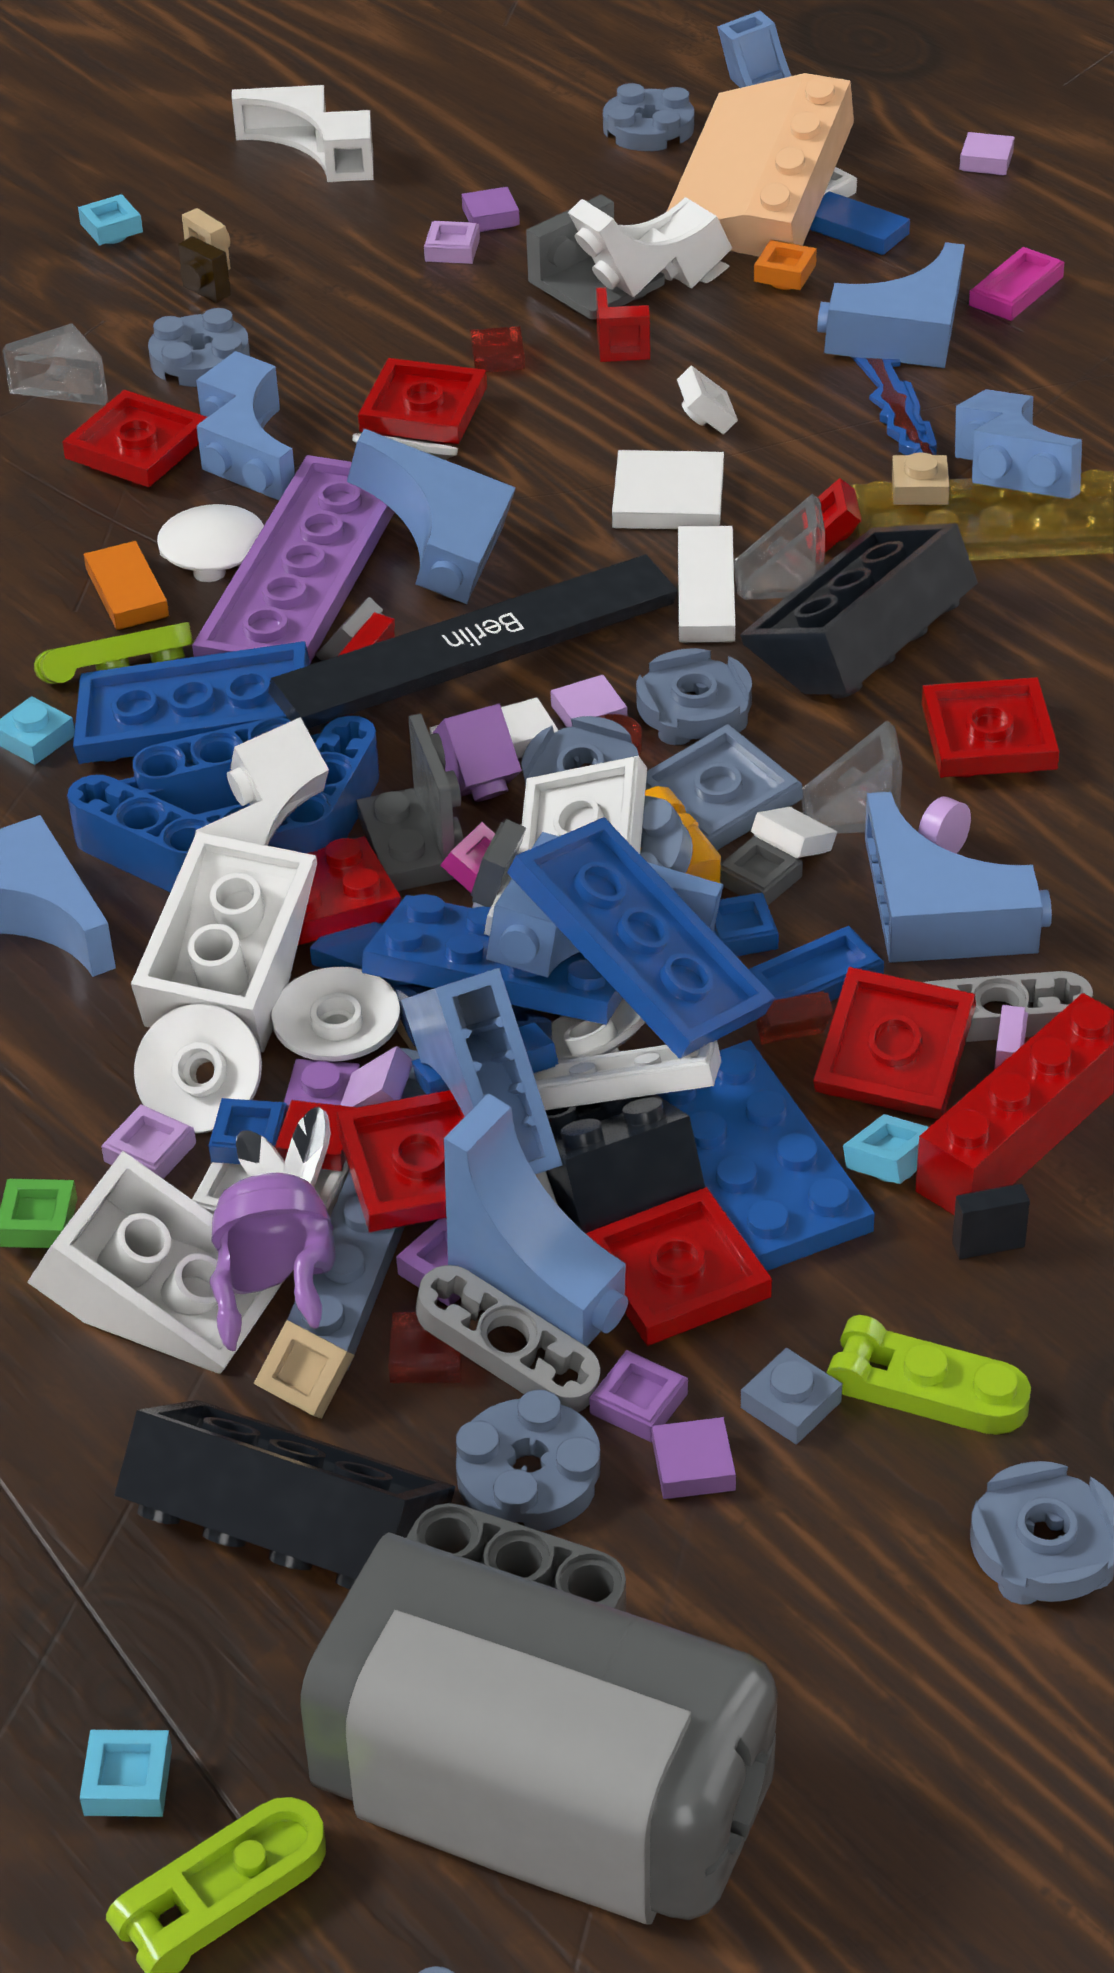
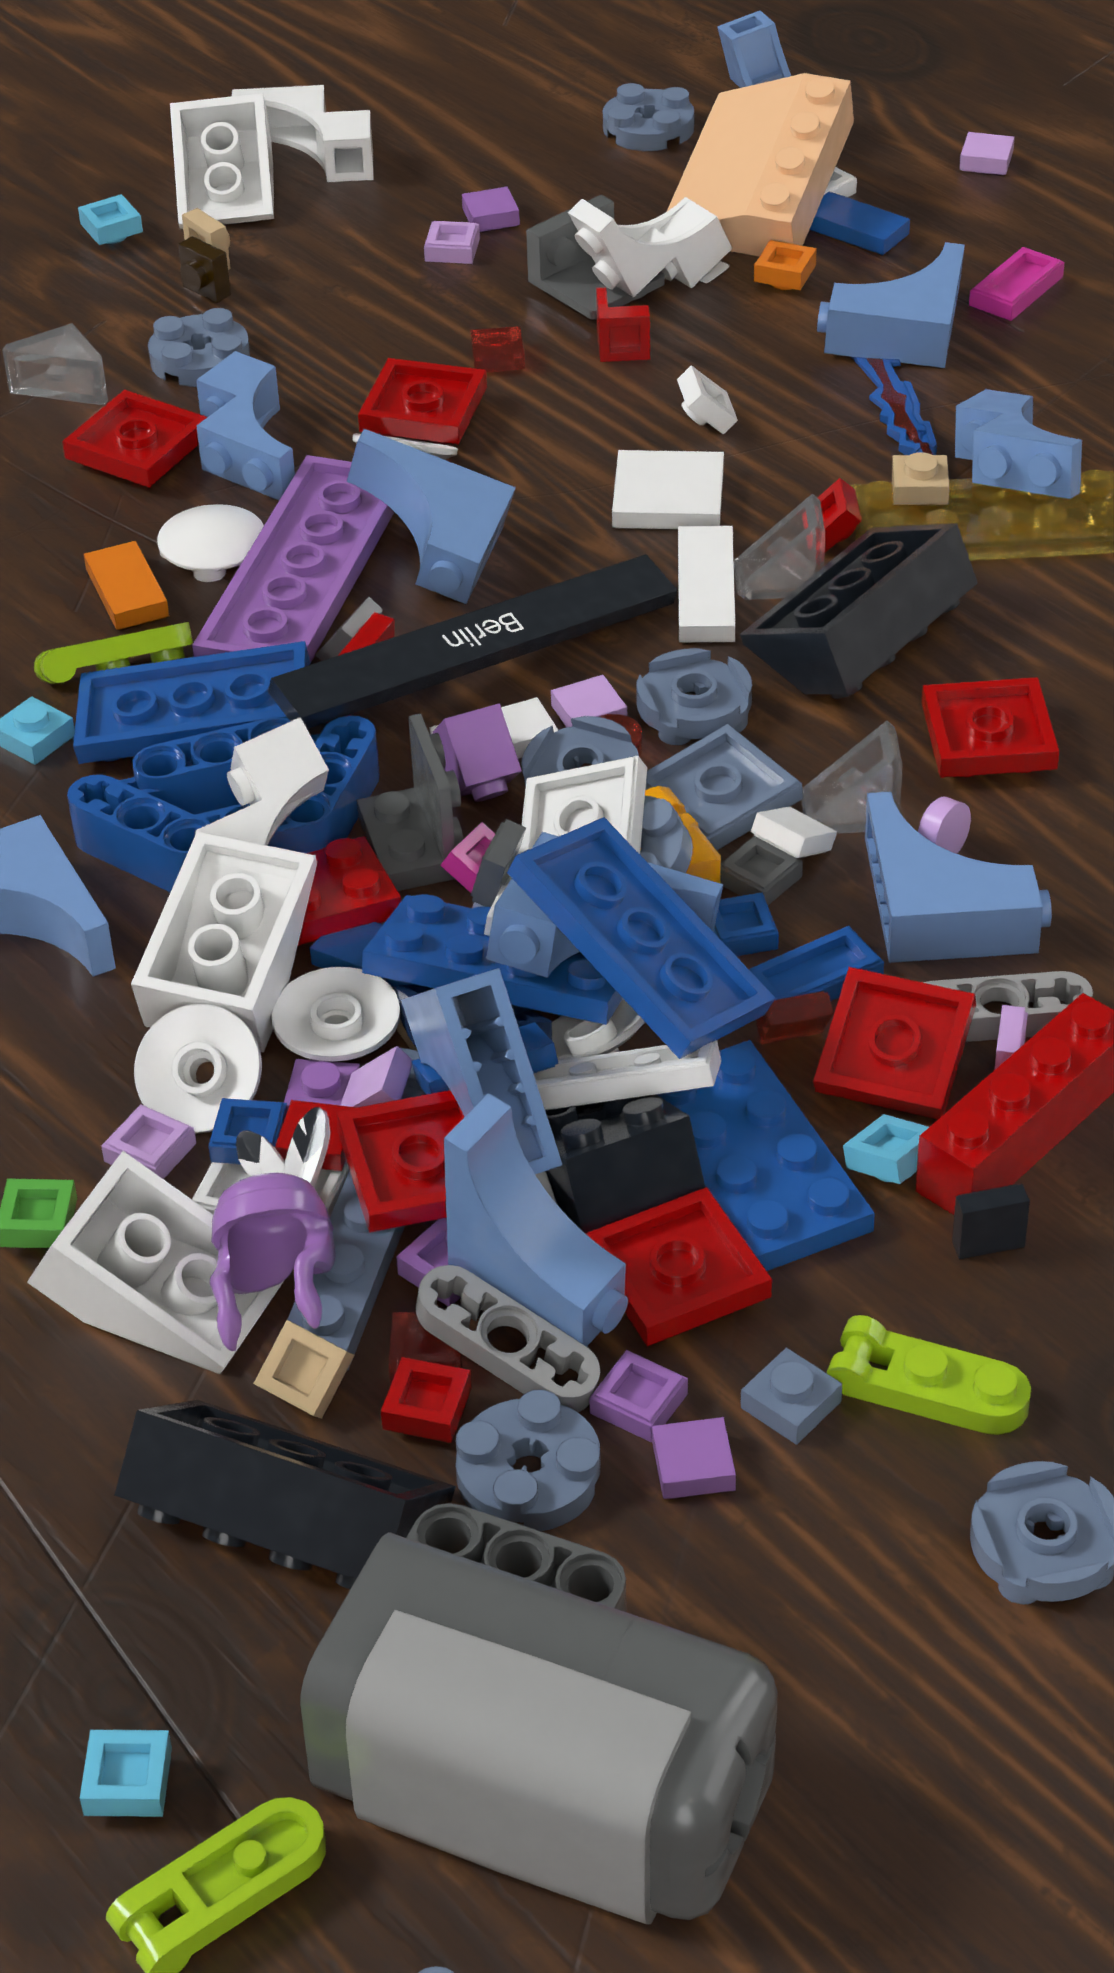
(223, 158): none -> white slope
(426, 1399): none -> red plate

